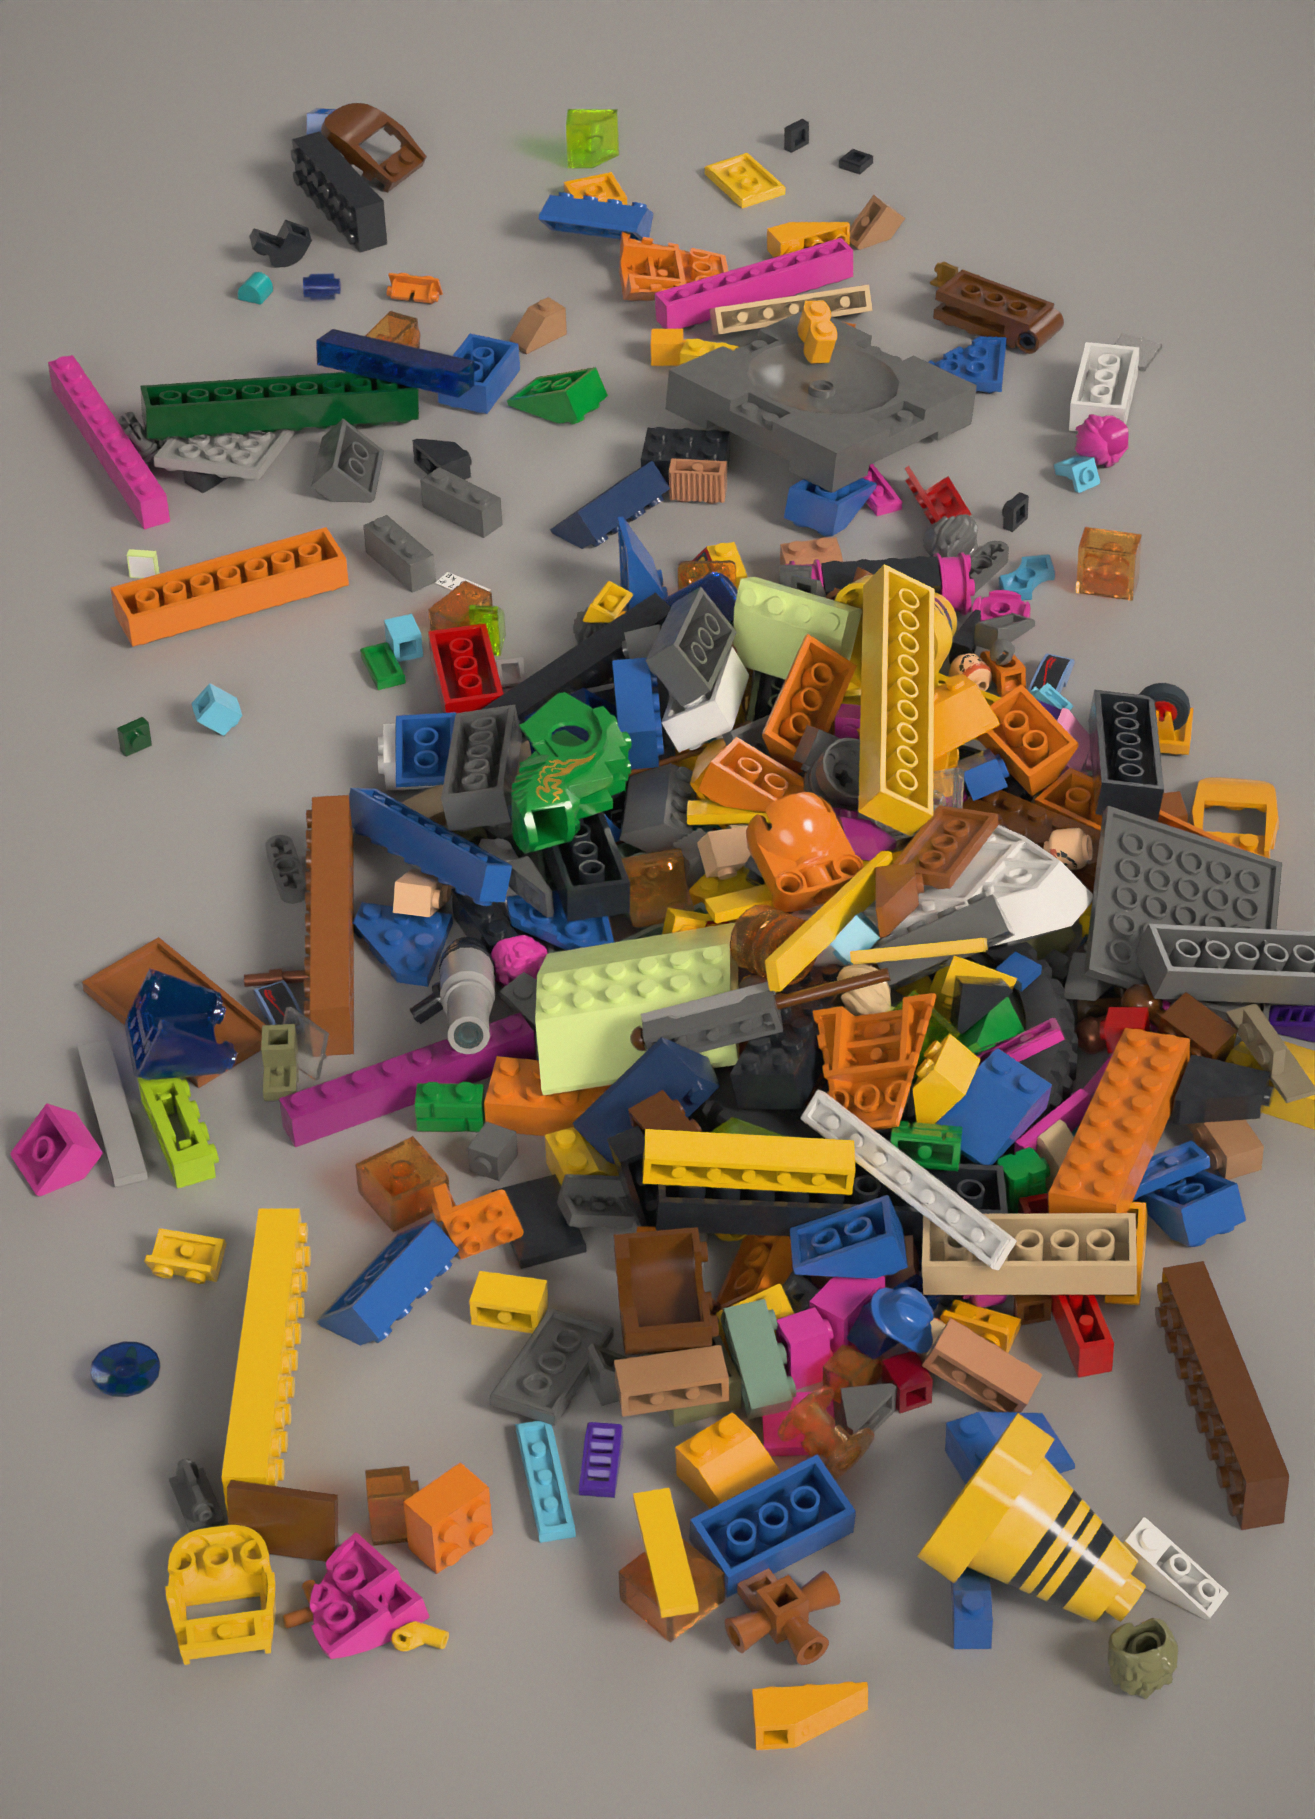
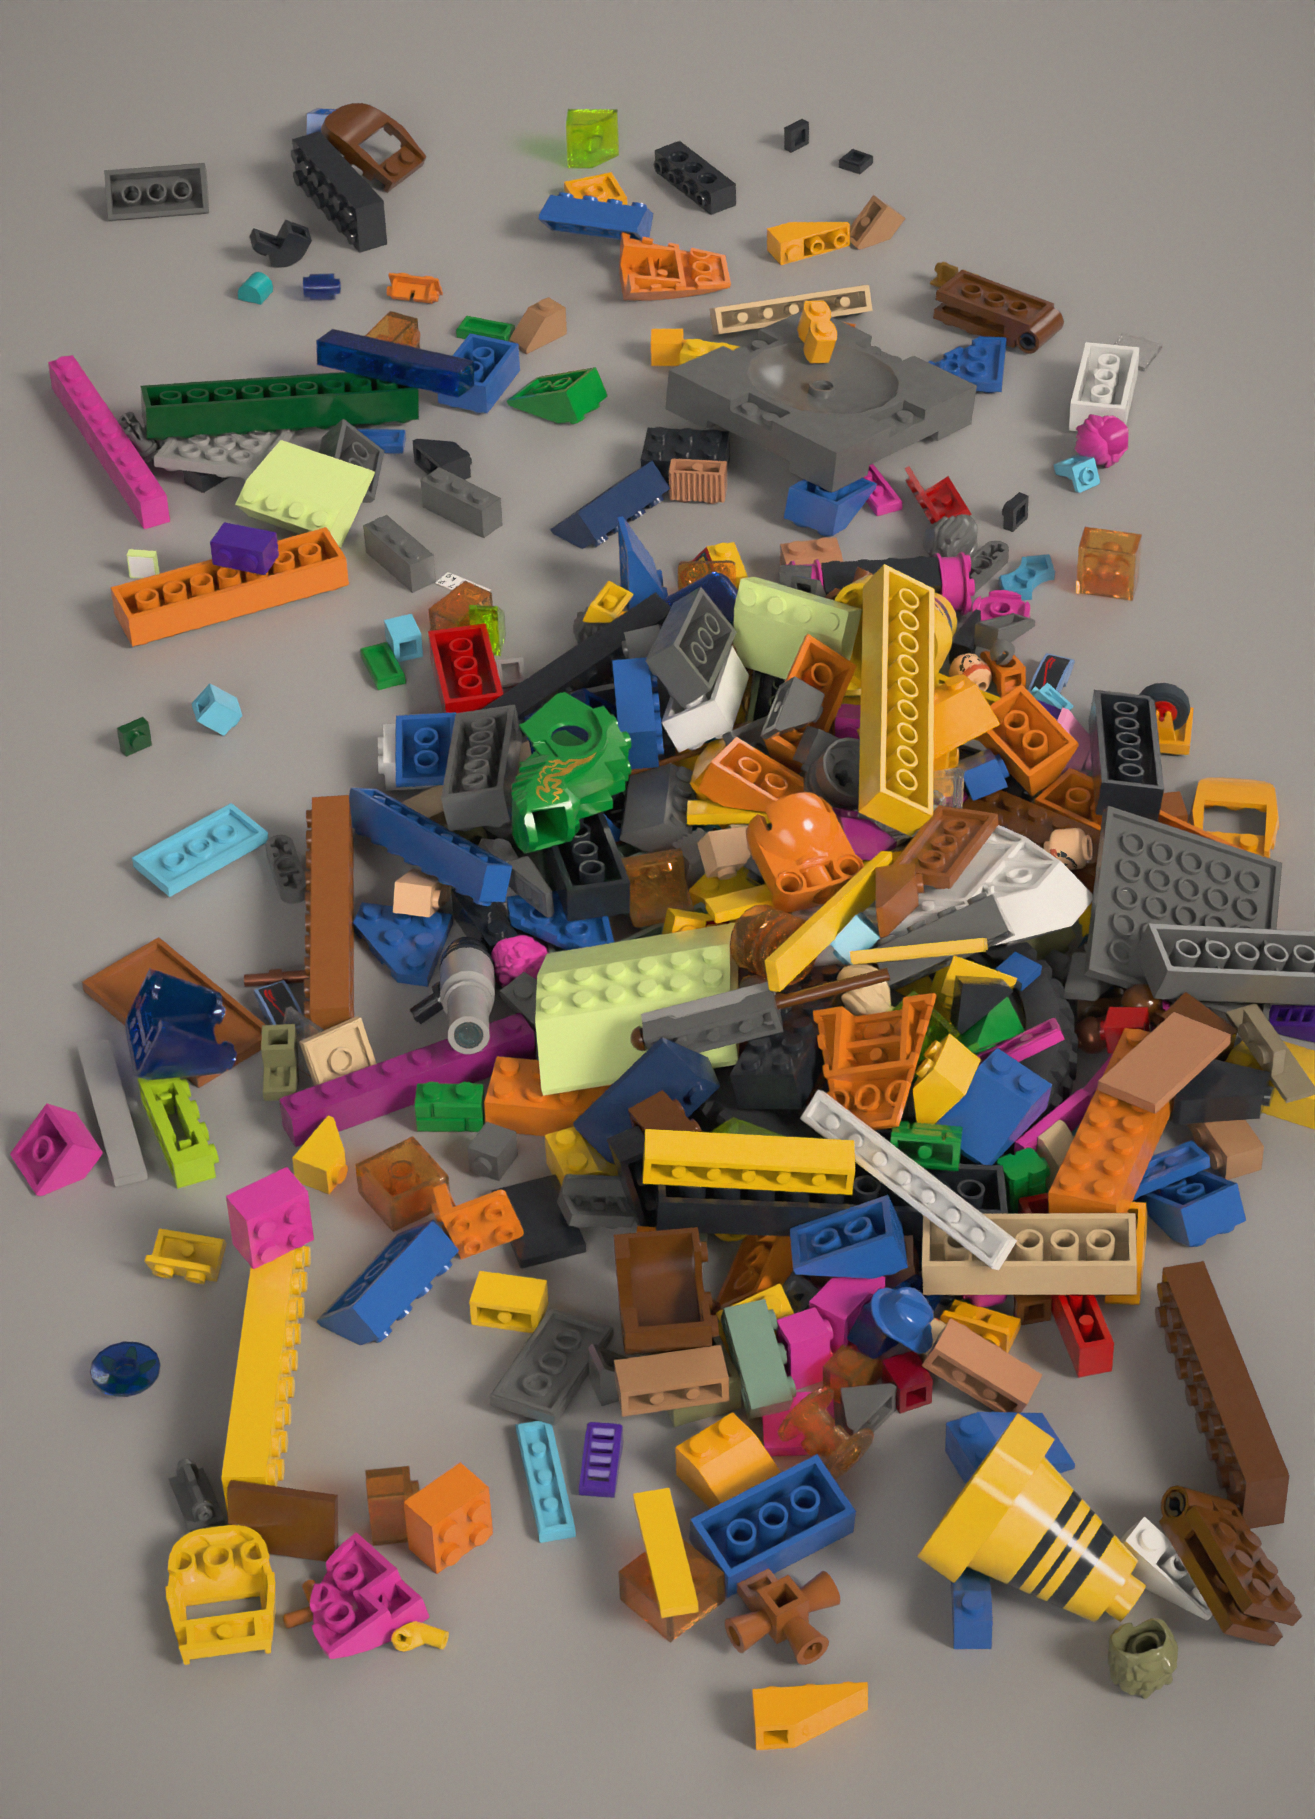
(156, 191): none -> dark grey slope
(200, 849): none -> medium azure plate
(244, 548): none -> dark purple brick
(270, 1217): none -> dark pink brick
(305, 491): none -> yellowish green slope
(321, 1158): none -> yellow slope
(337, 1051): none -> tan tile
(387, 439): none -> blue tile
(485, 328): none -> green tile
(695, 177): none -> black brick
(744, 180): yellow tile -> none
(756, 282): dark pink brick -> none
(793, 708): none -> dark grey slope
(1164, 1062): none -> nougat tile
(1227, 1565): none -> reddish brown hinge

